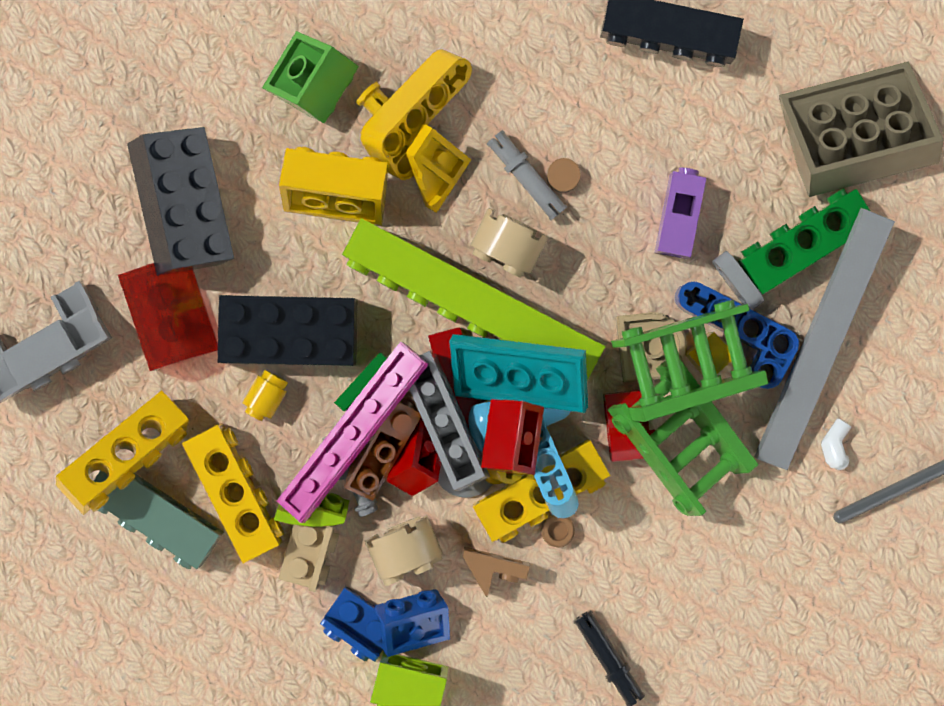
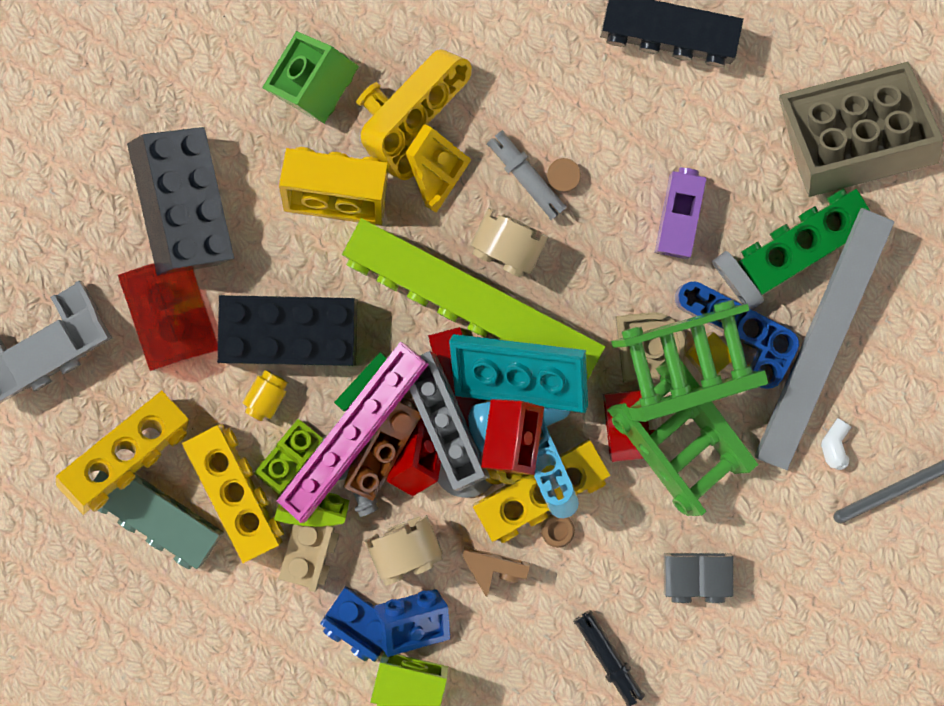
(288, 456): none -> lime slope
(698, 576): none -> dark grey brick

